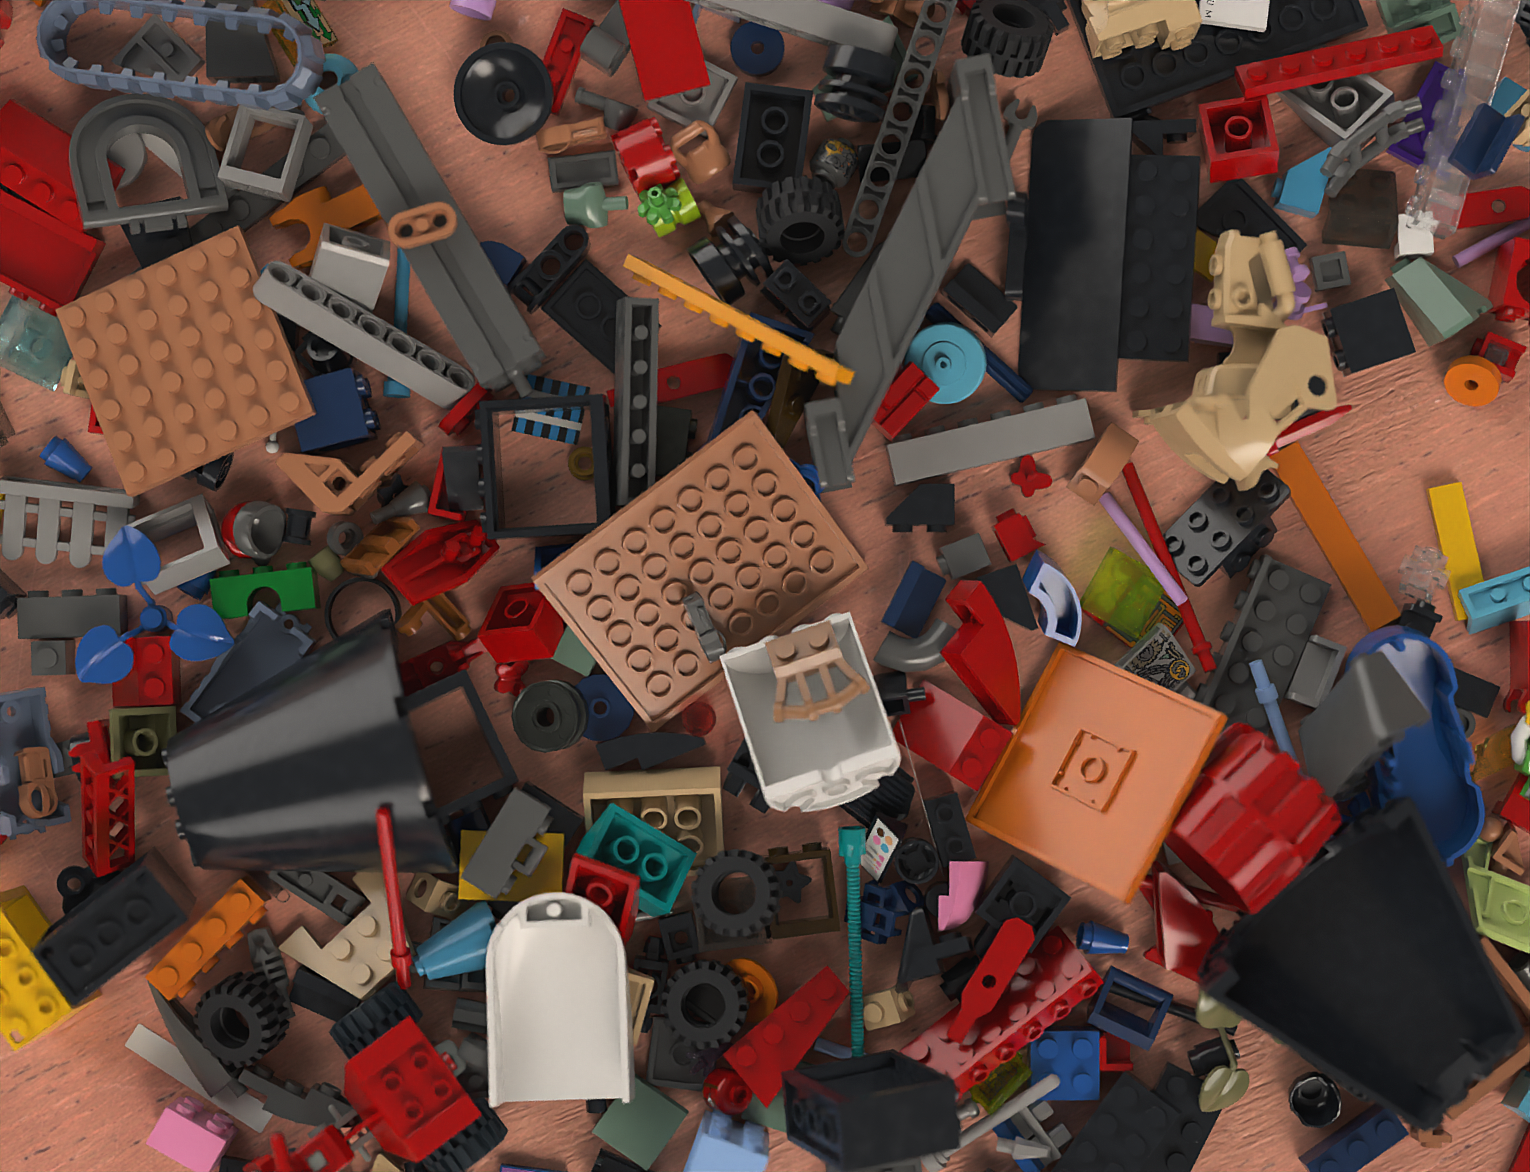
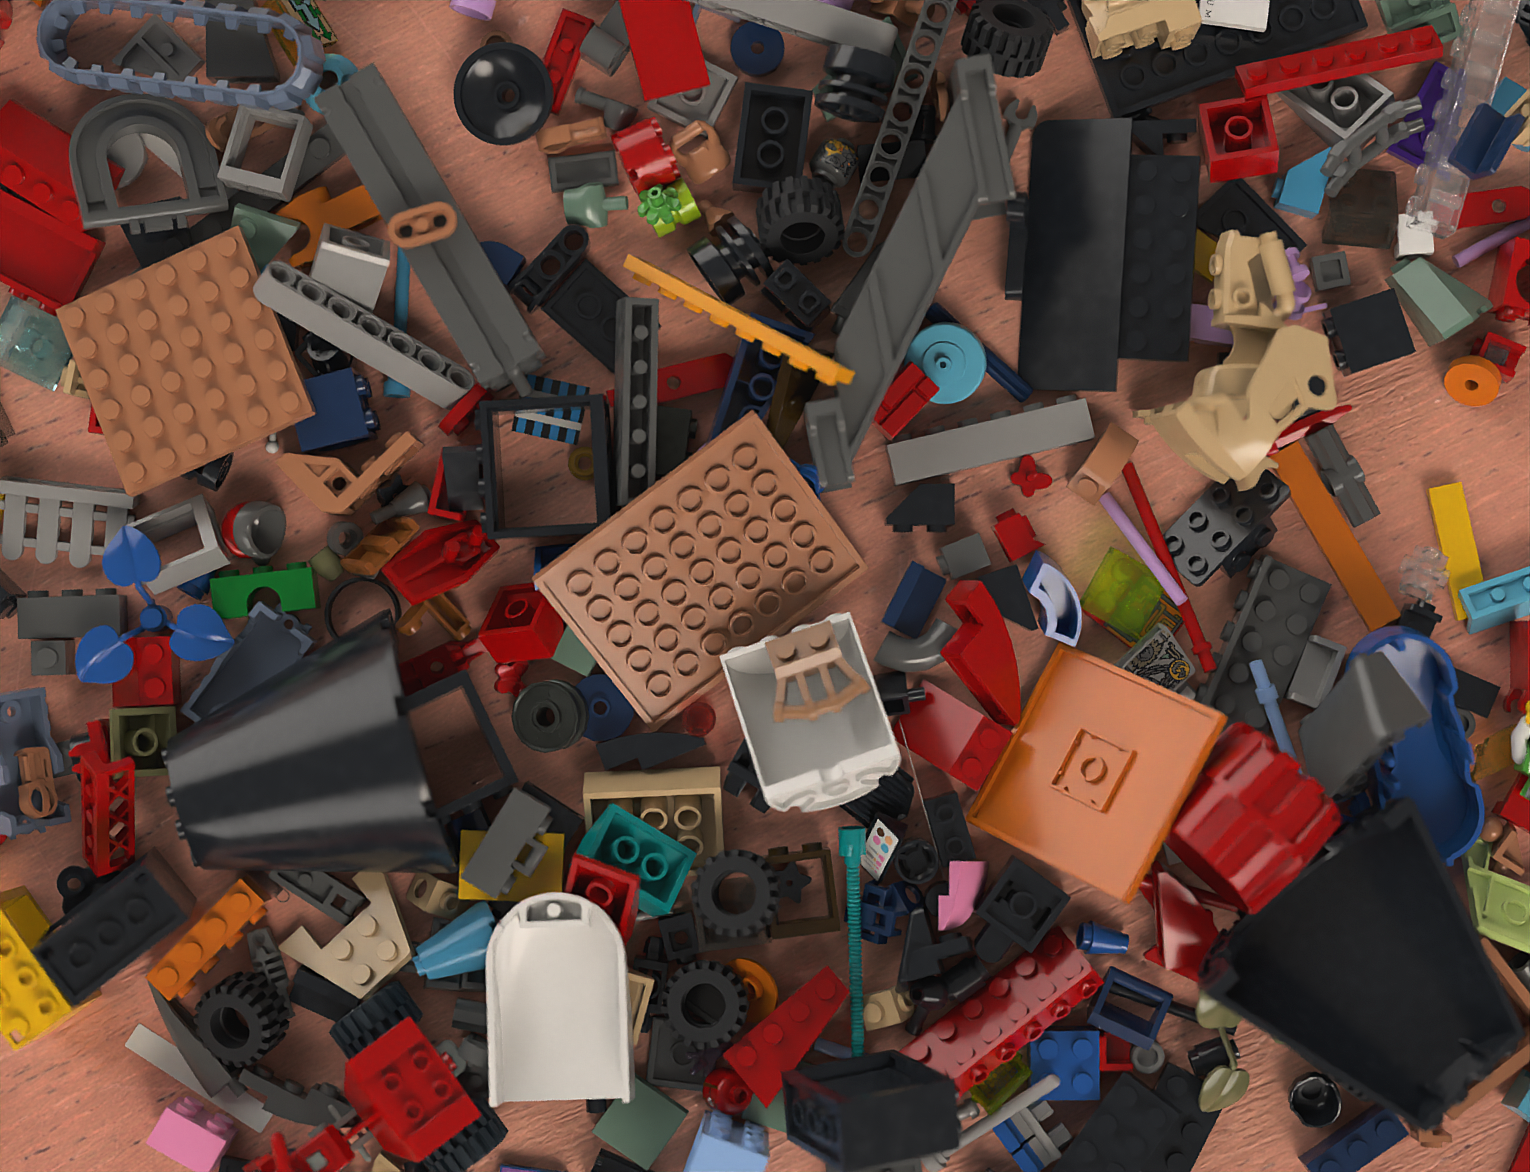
(65, 459): blue cone -> none
(264, 231): none -> sand green wing
(298, 526): black bush -> none
(400, 953): red bar -> none
(704, 628): dark grey piece -> none
(928, 995): none -> black bar
(979, 299): black panel -> none
(999, 961): red piece -> none
(1022, 1148): light grey bar -> none
(1147, 1061): none -> light grey tile
(1342, 476): none -> dark grey piece

